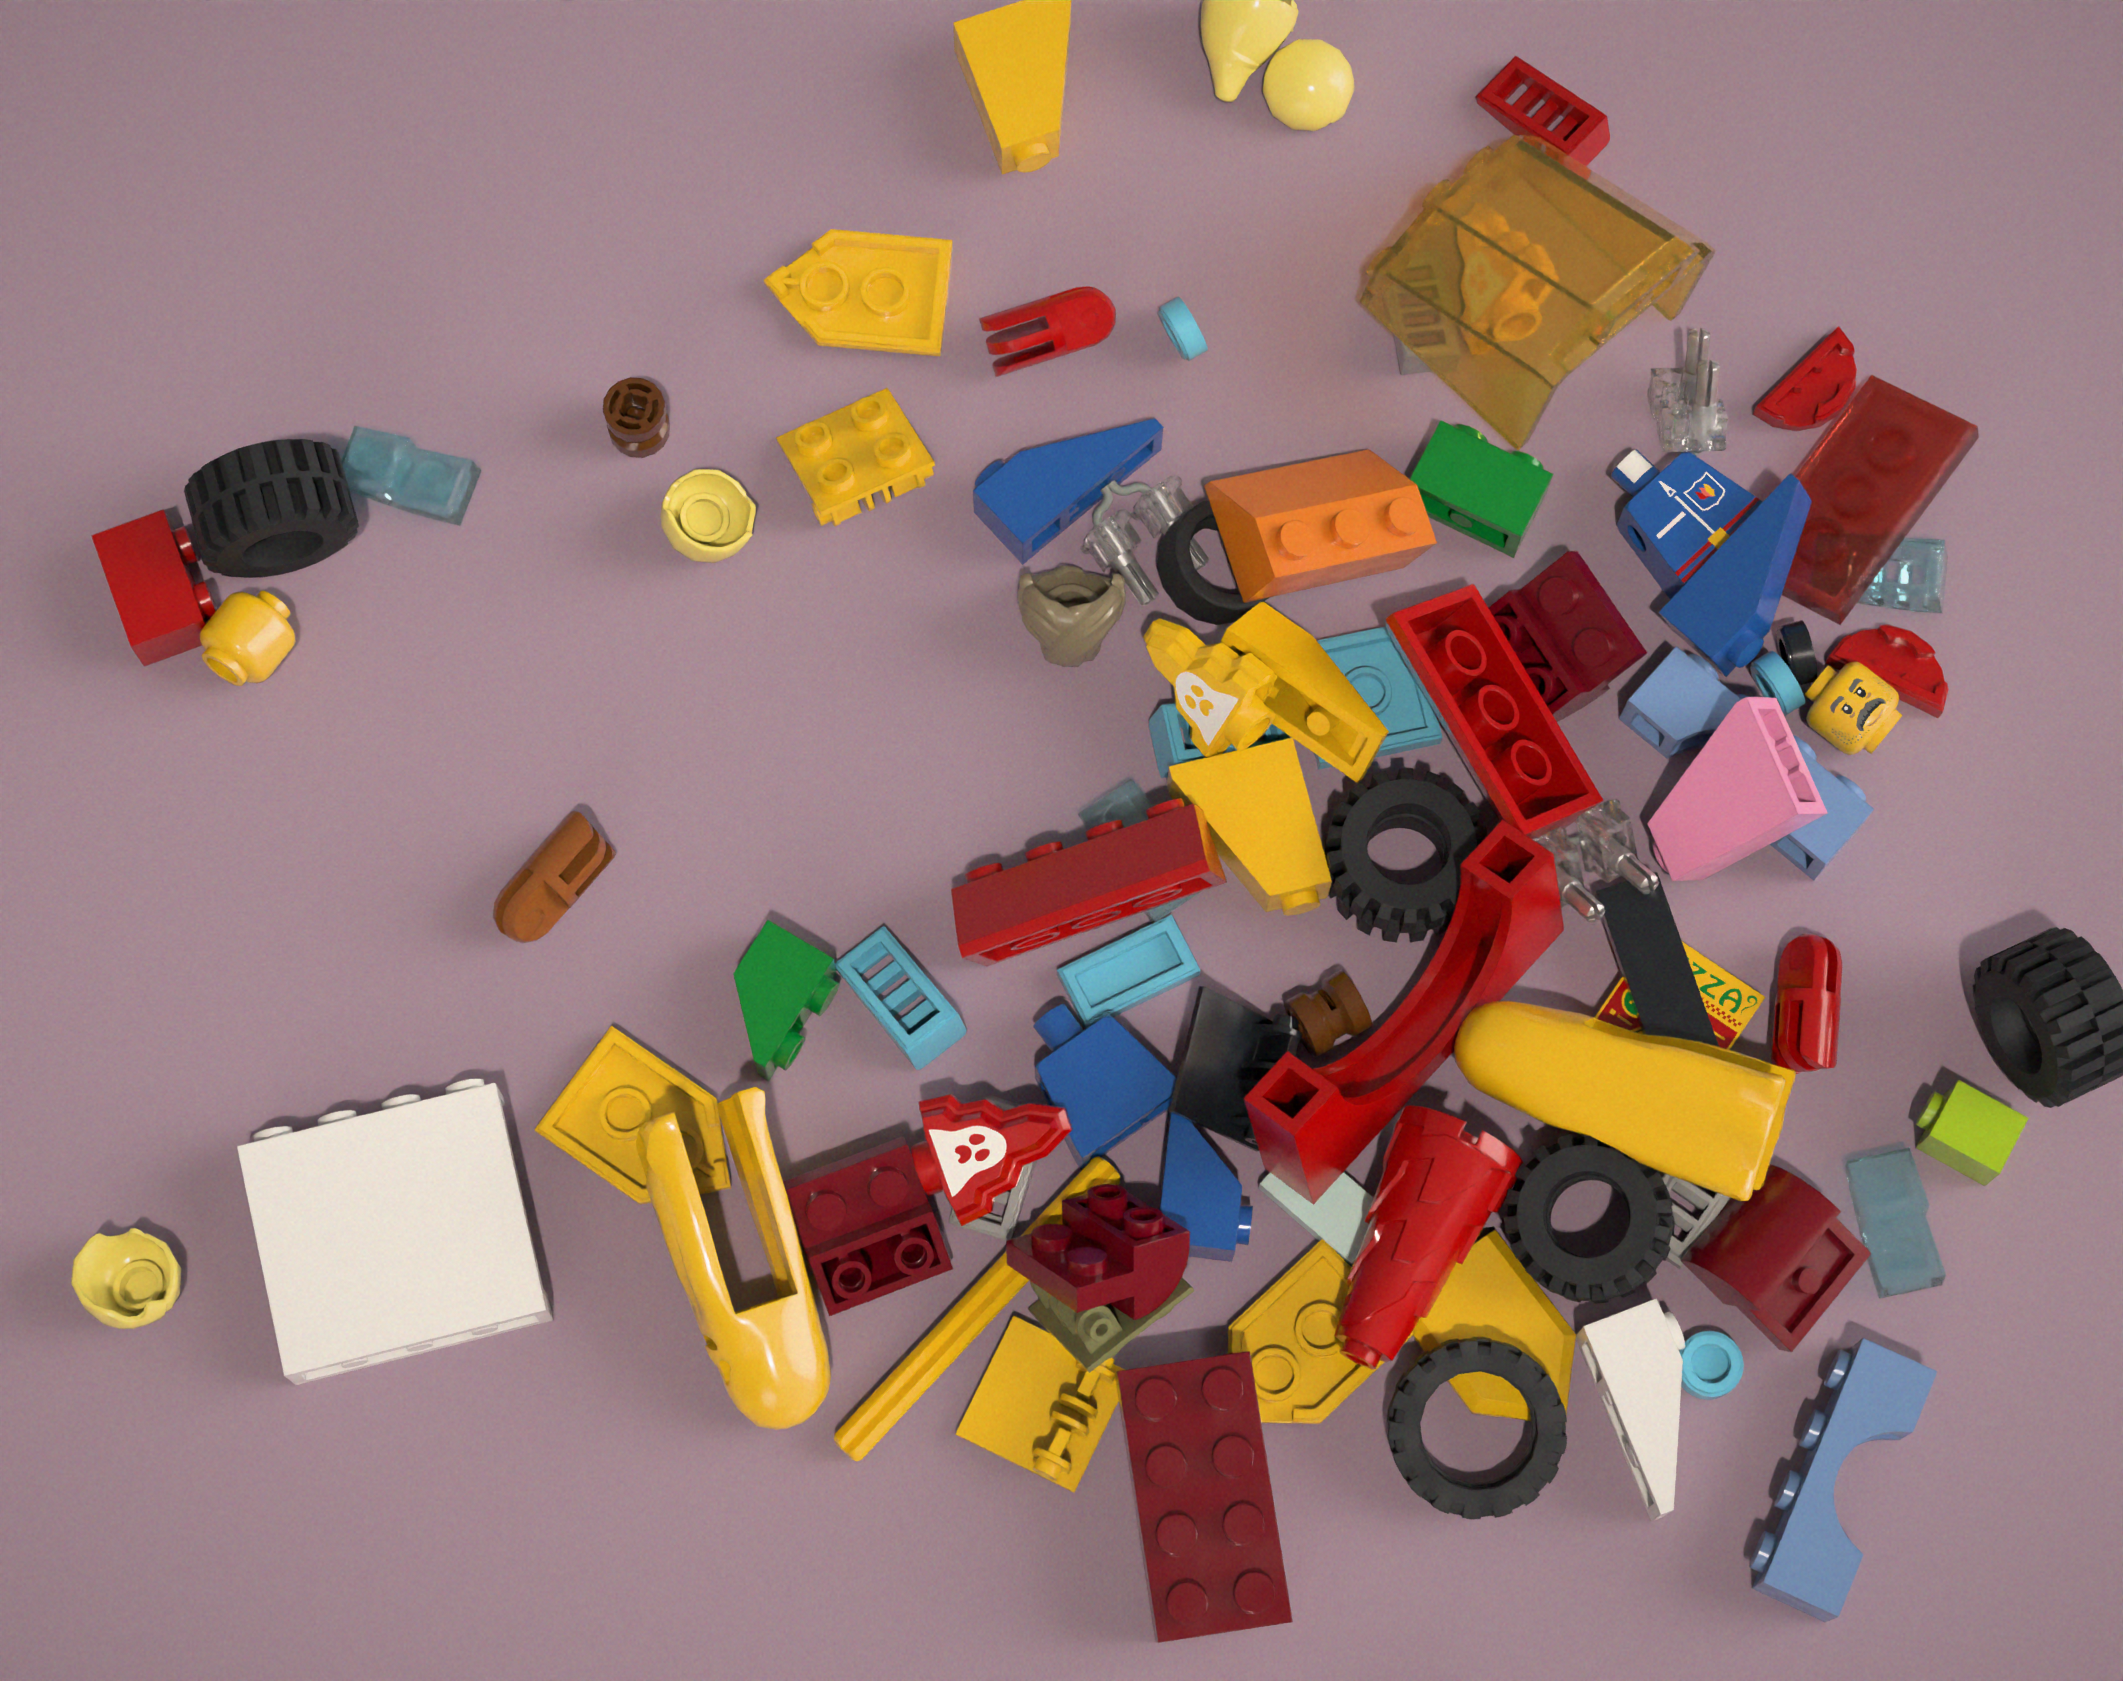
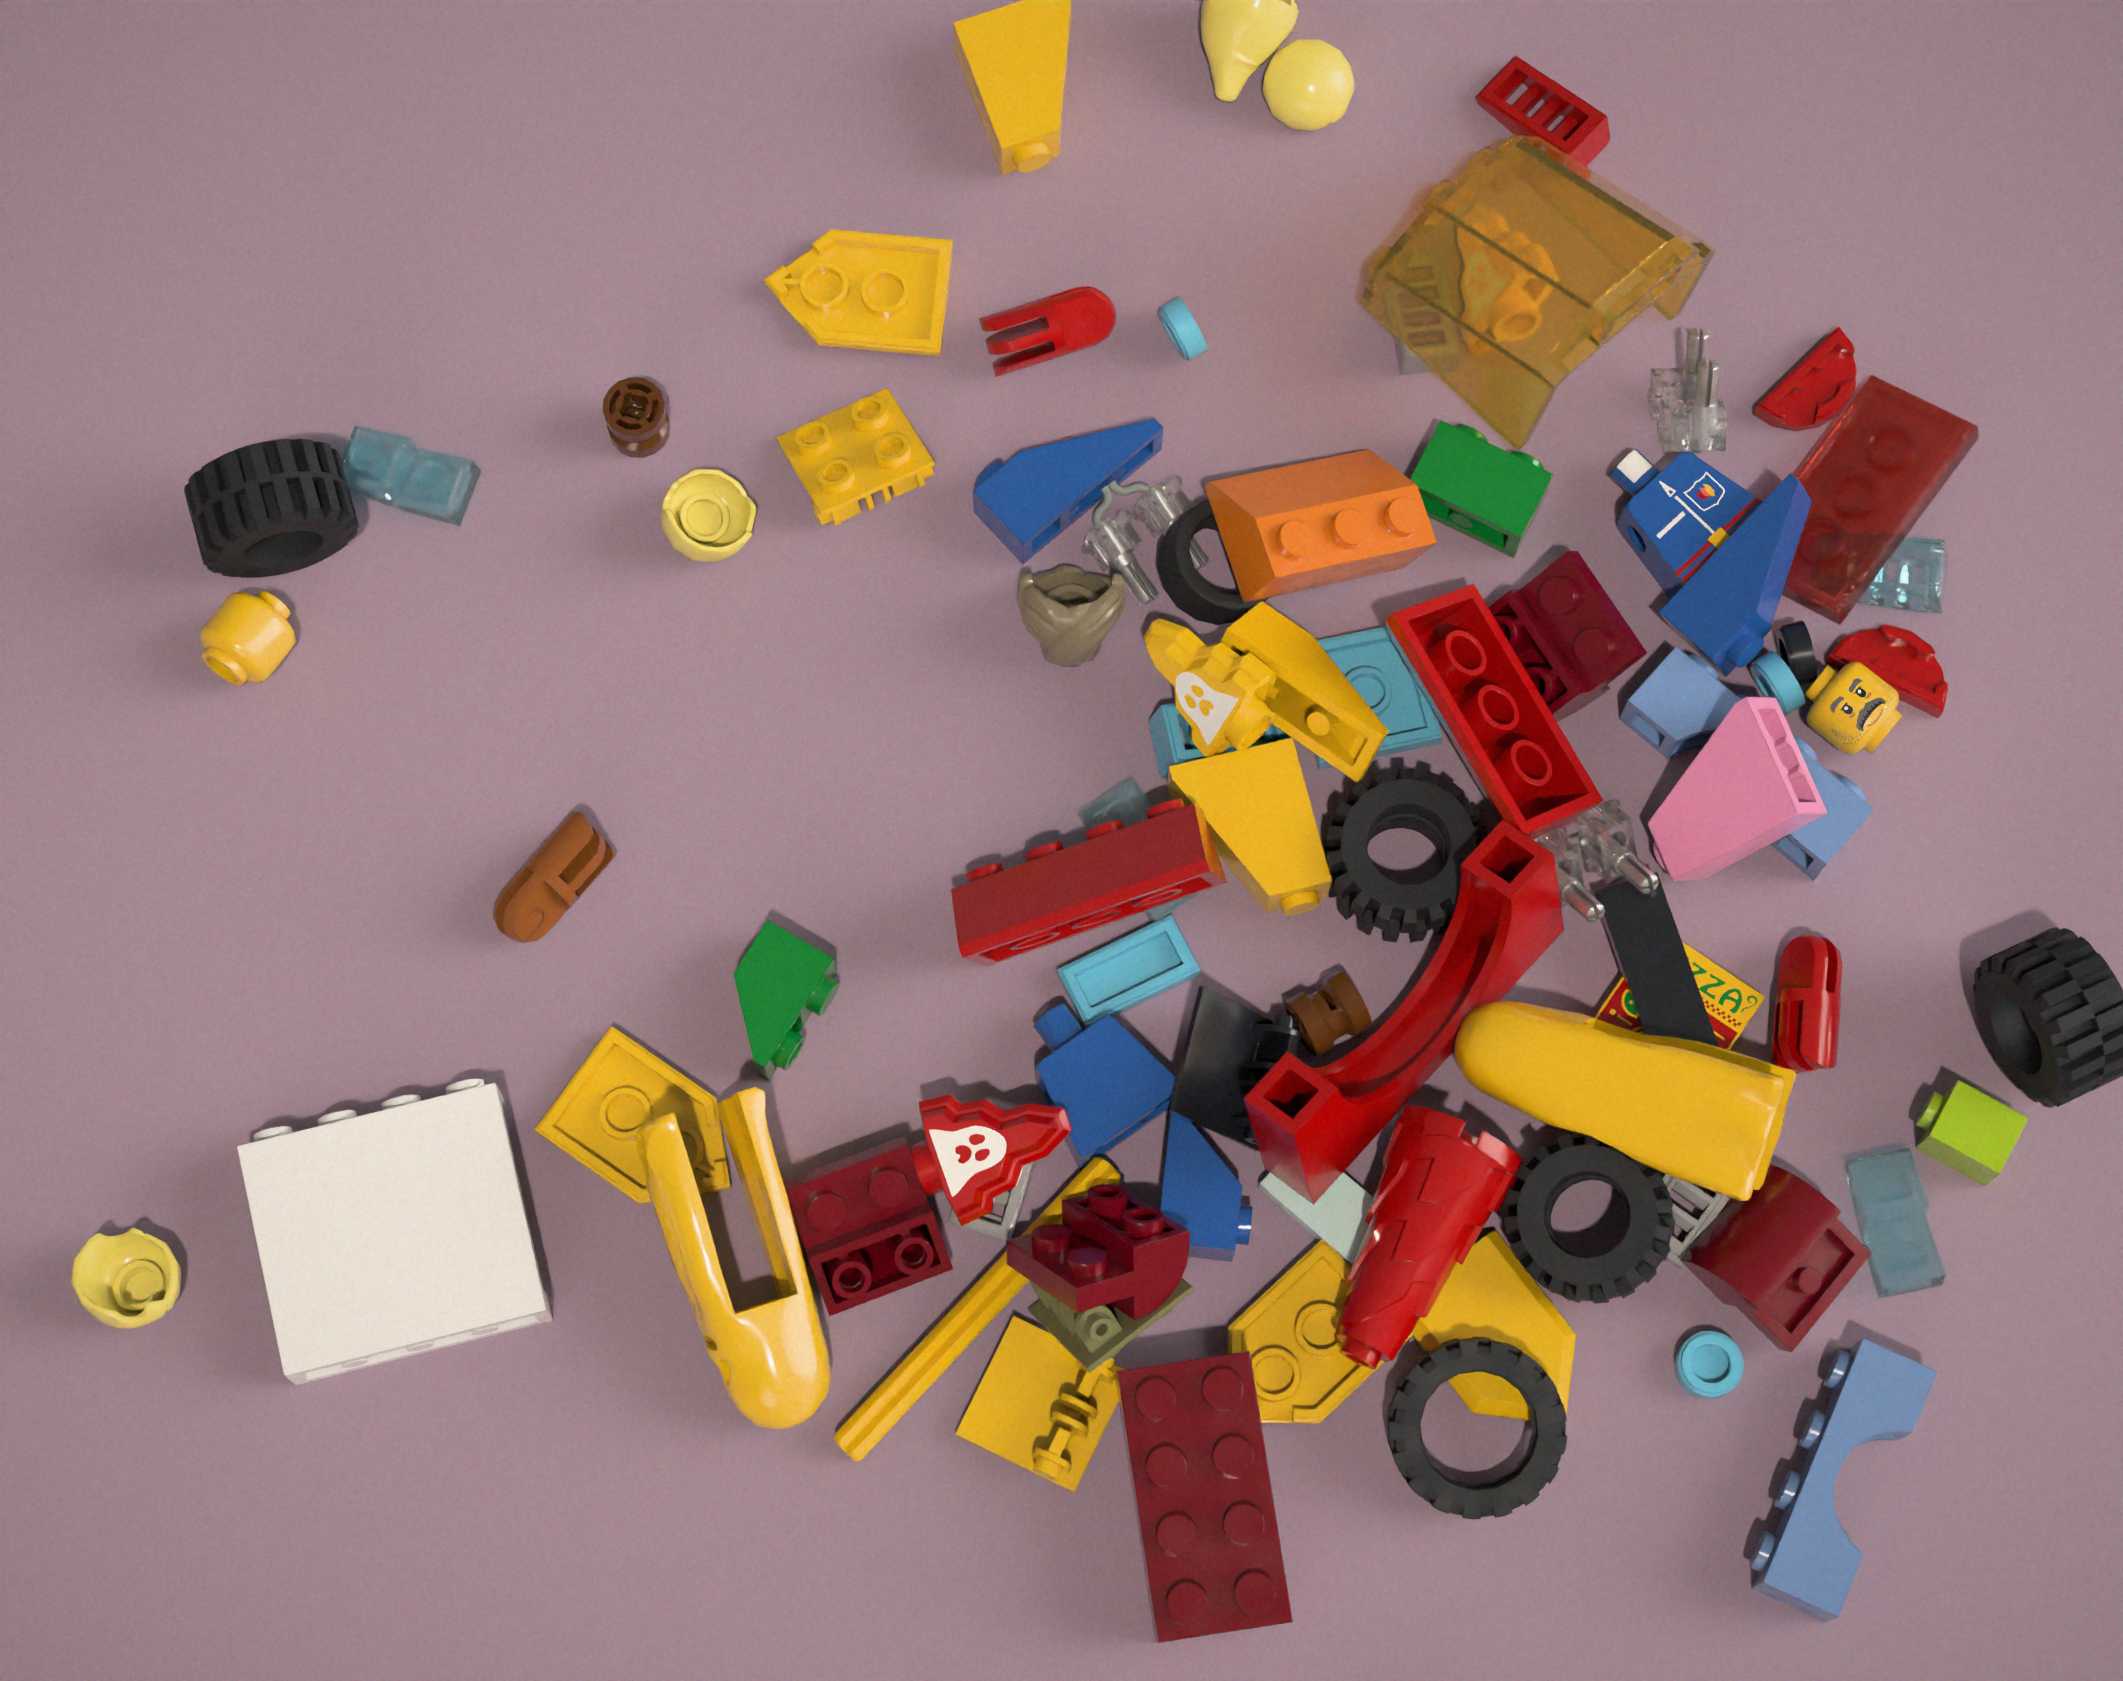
(154, 586): red brick -> none
(928, 1027): medium azure slope -> none
(1639, 1383): white slope -> none

